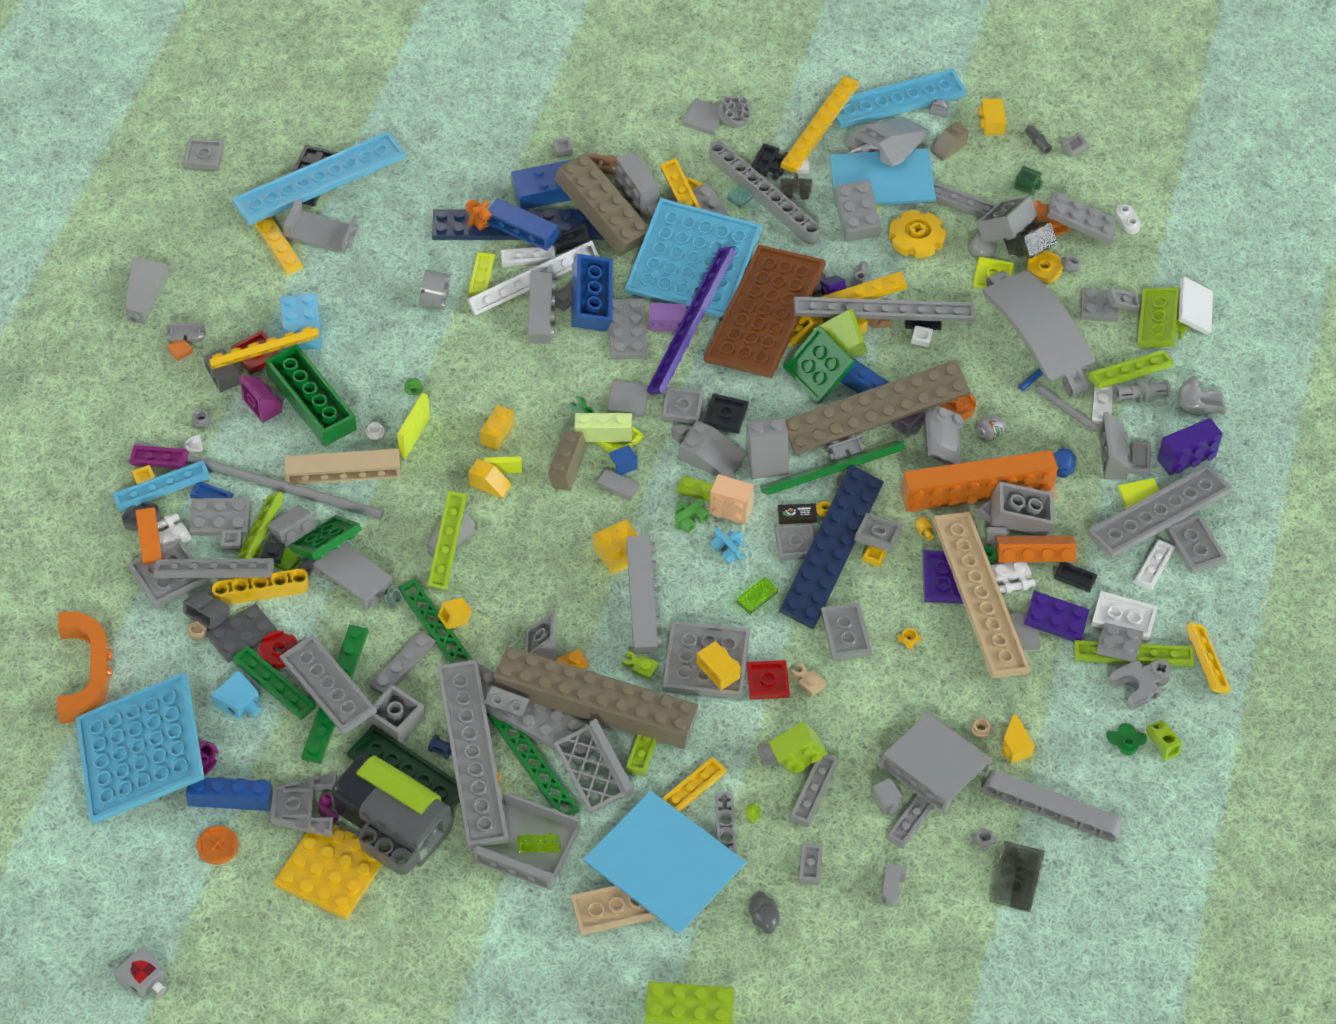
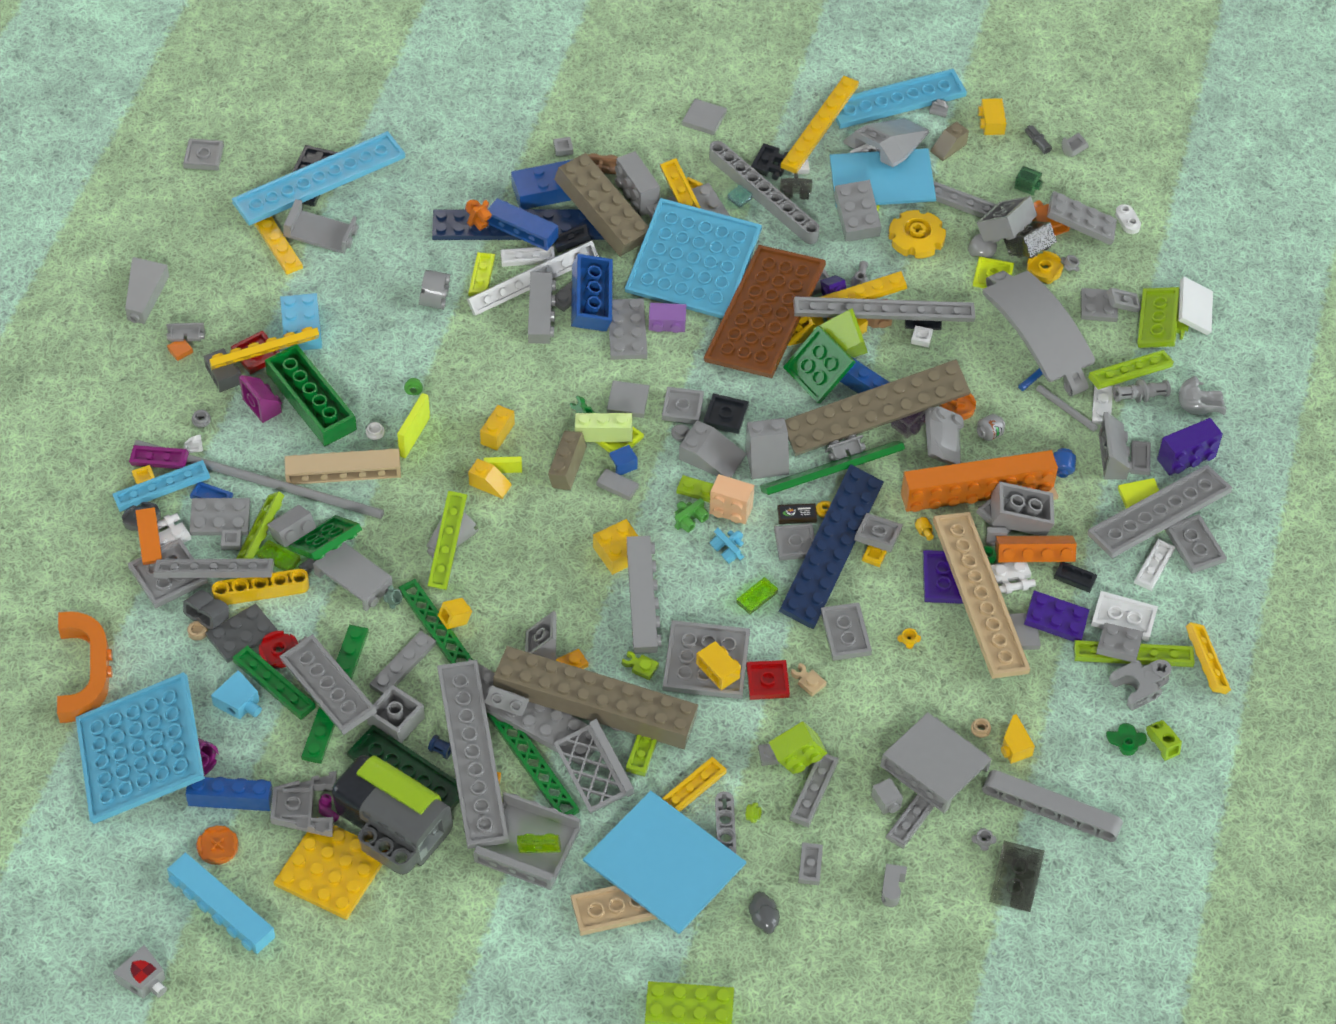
(220, 903): none -> medium azure brick
(274, 551): black plate -> none
(691, 321): dark purple plate -> none
(734, 111): light grey tile -> none

